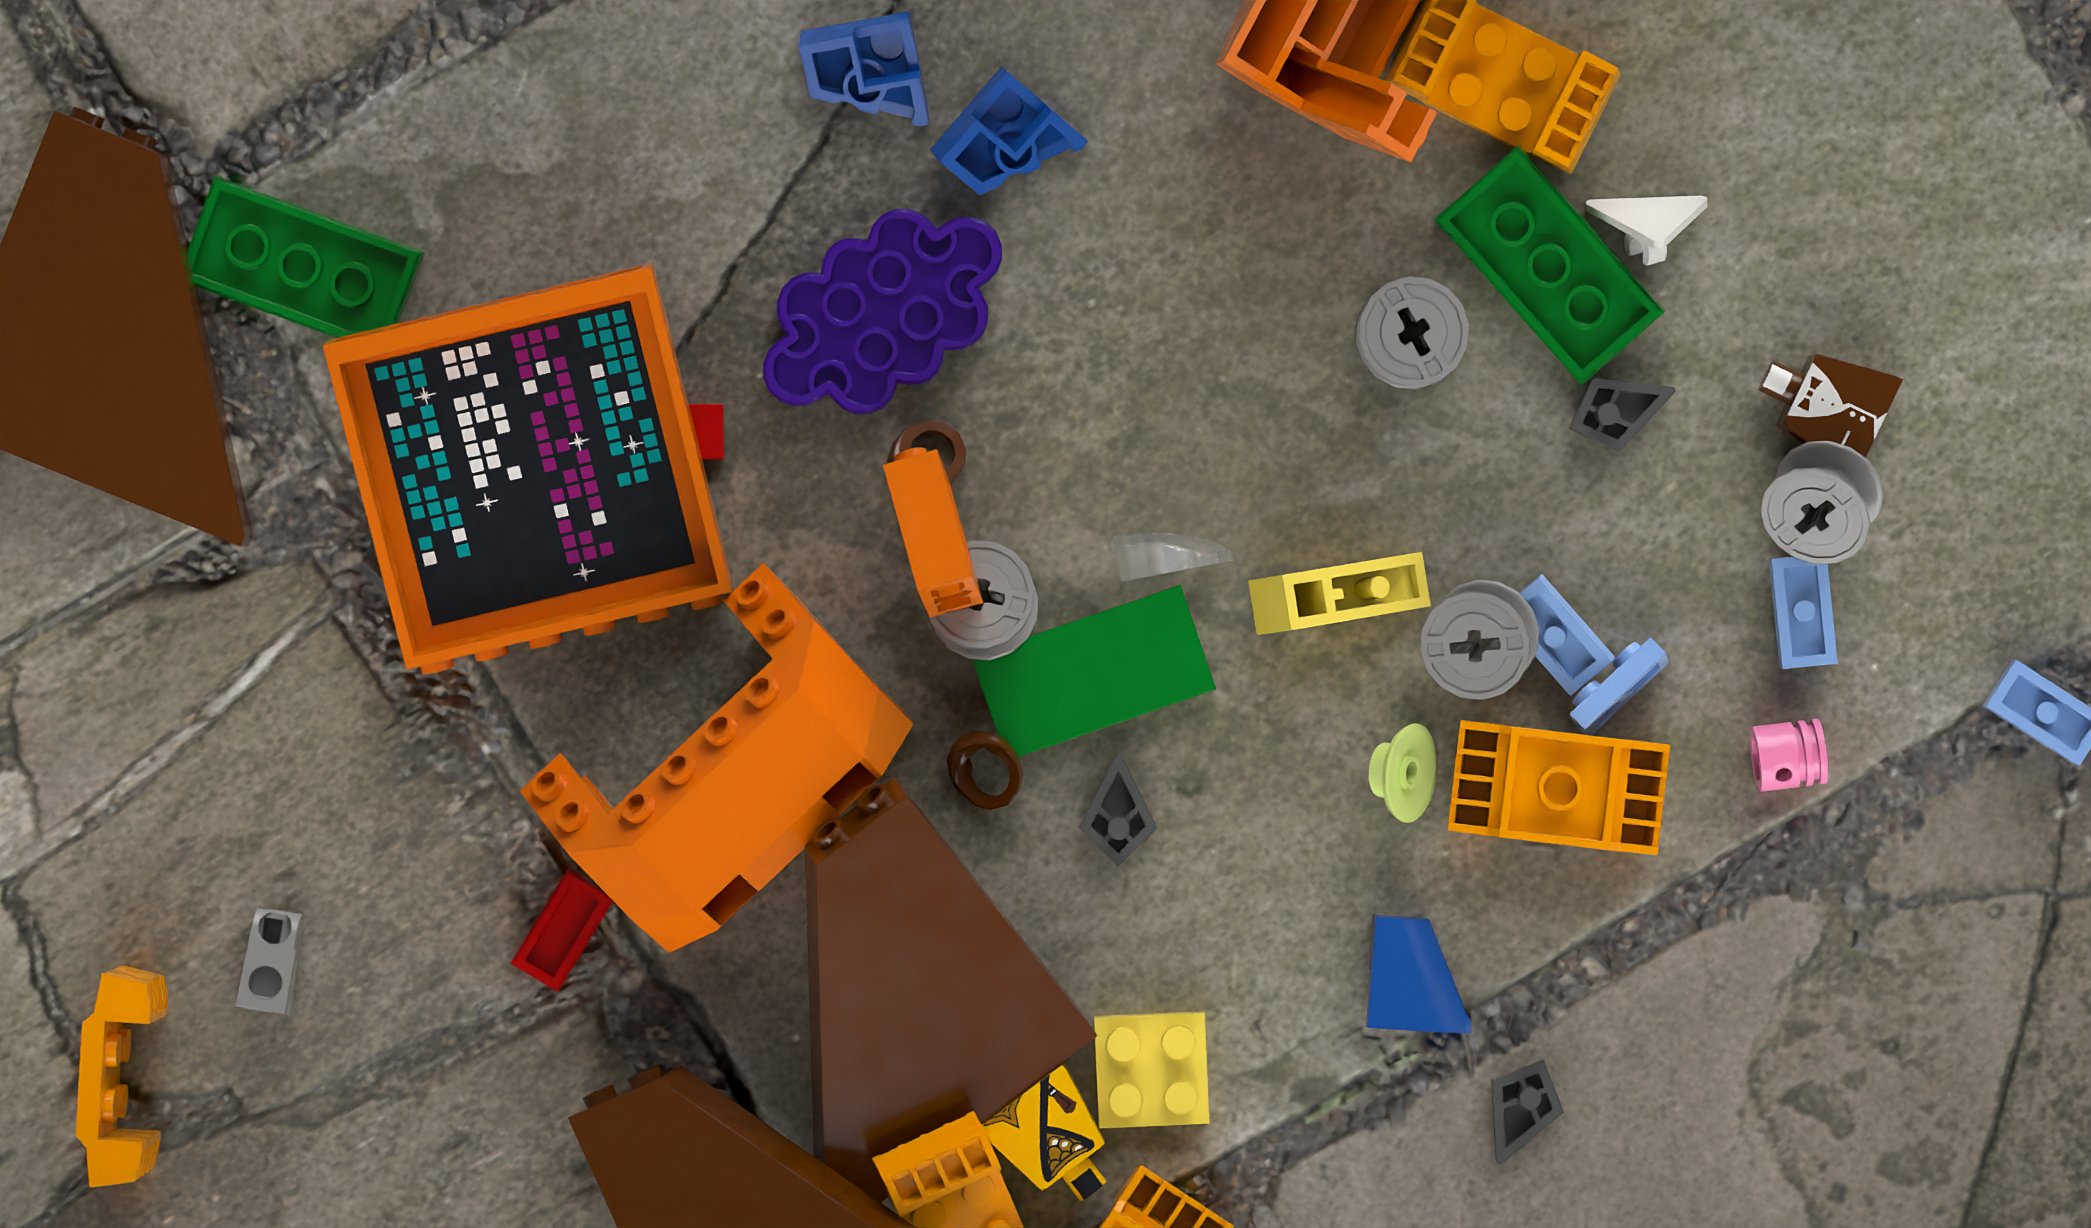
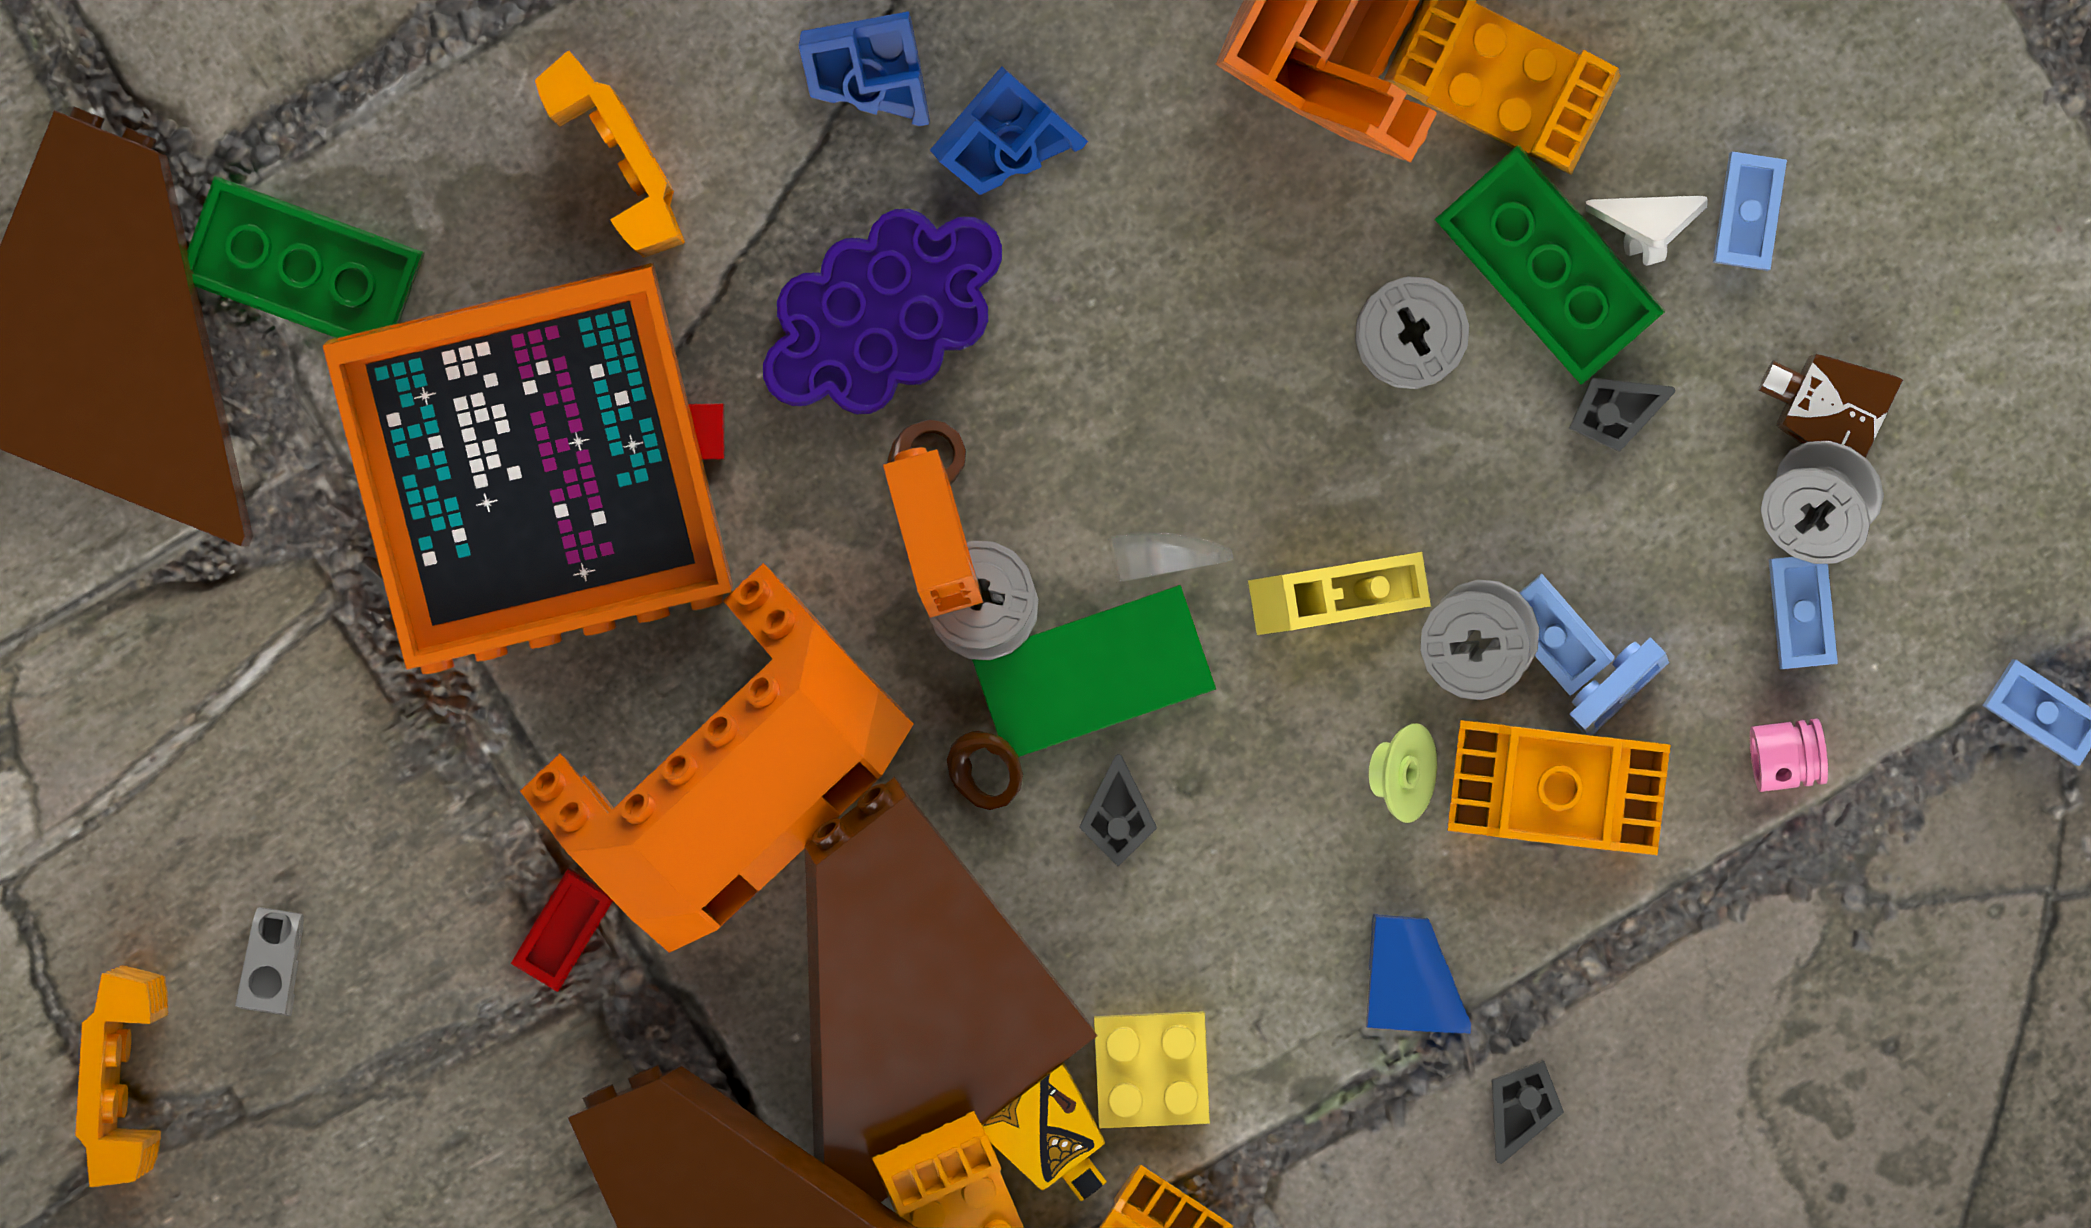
(571, 91): none -> light orange plate
(1749, 211): none -> light blue plate

